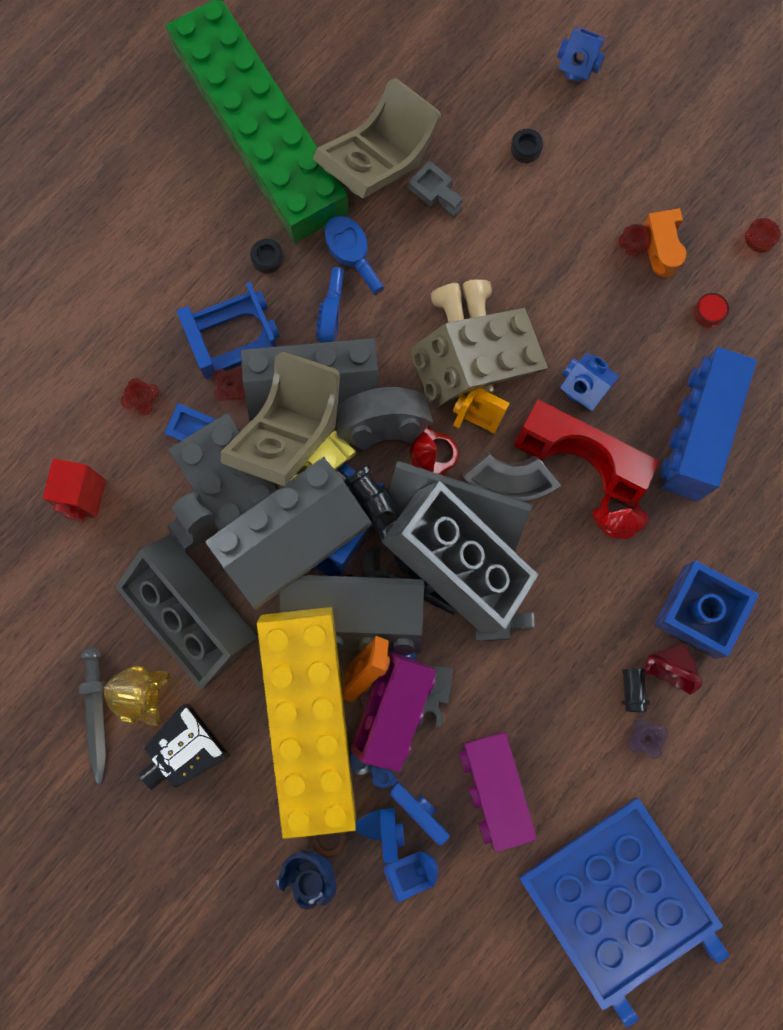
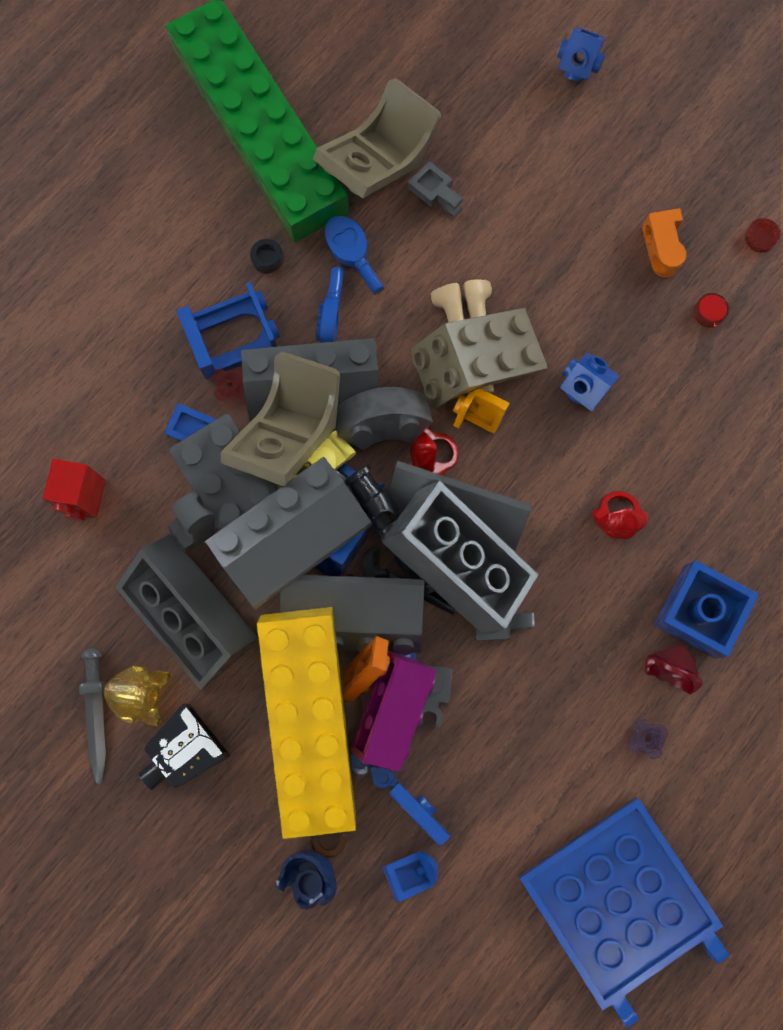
(133, 389): clear red plate -> none
(382, 826): blue plate -> none
(497, 792): magenta brick -> none
(515, 480): flat silver brick -> none
(526, 145): black tile -> none
(621, 467): red arch -> none
(634, 690): black pin -> none
(636, 232): clear red plate -> none
(707, 424): blue brick -> none

